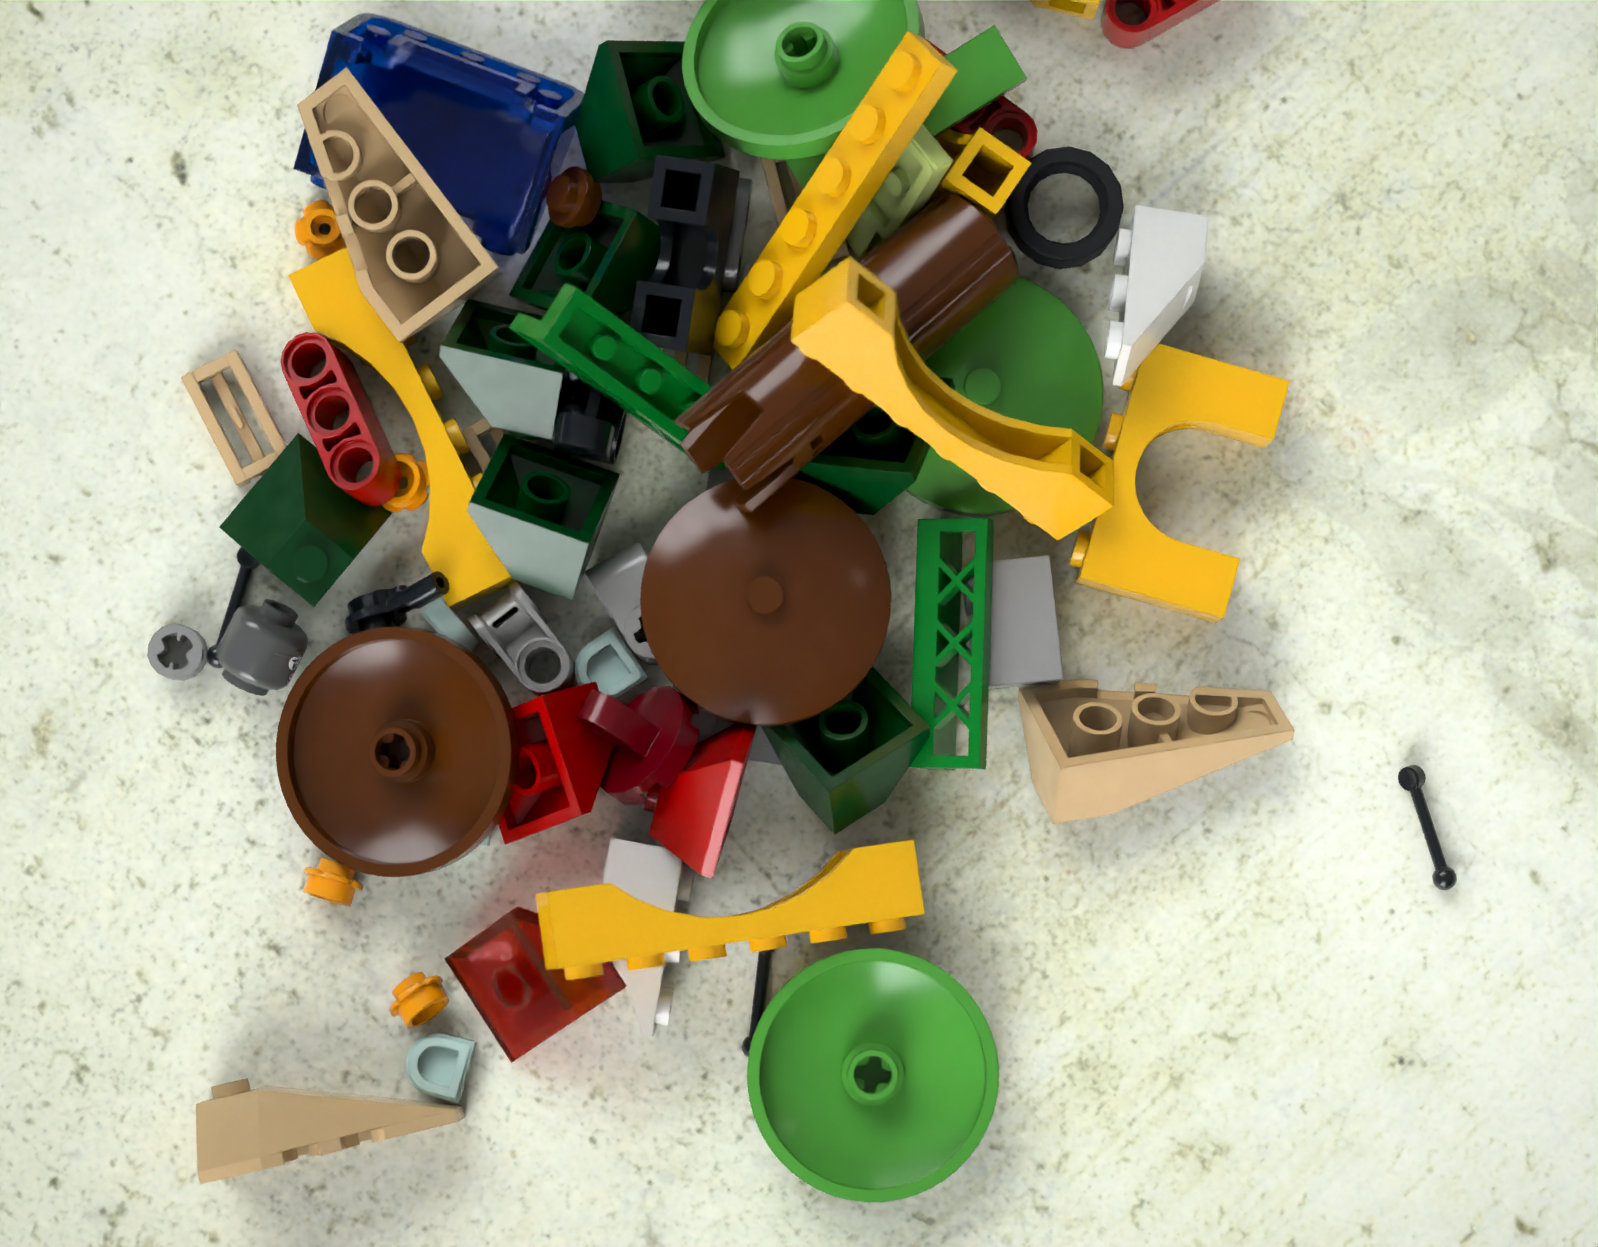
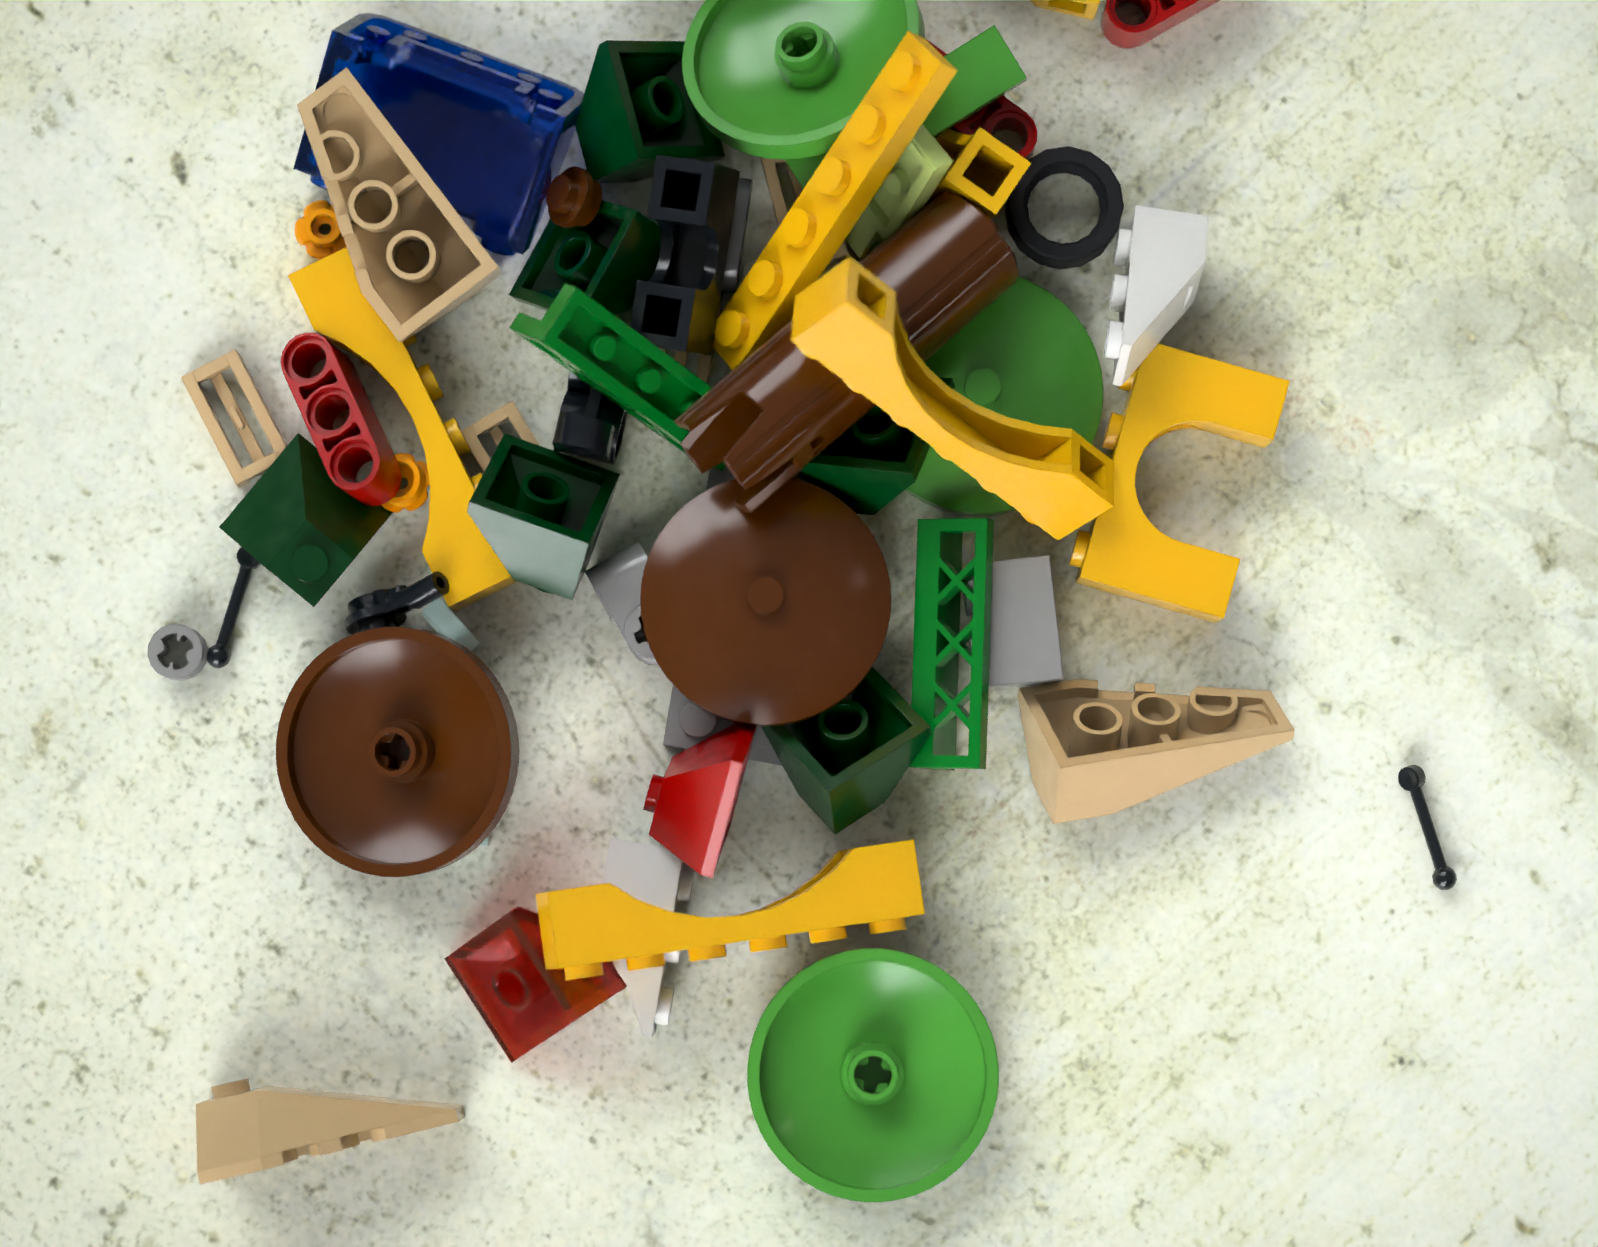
(262, 647): dark grey head -> none
(331, 882): light orange plate -> none
(418, 999): light orange plate -> none
(440, 1065): light aqua tile -> none
(503, 372): slope -> none
(520, 633): light grey piece -> none
(557, 764): red slope -> none
(610, 665): light aqua tile -> none
(648, 738): dark red tile -> none
(759, 996): black hinge -> none

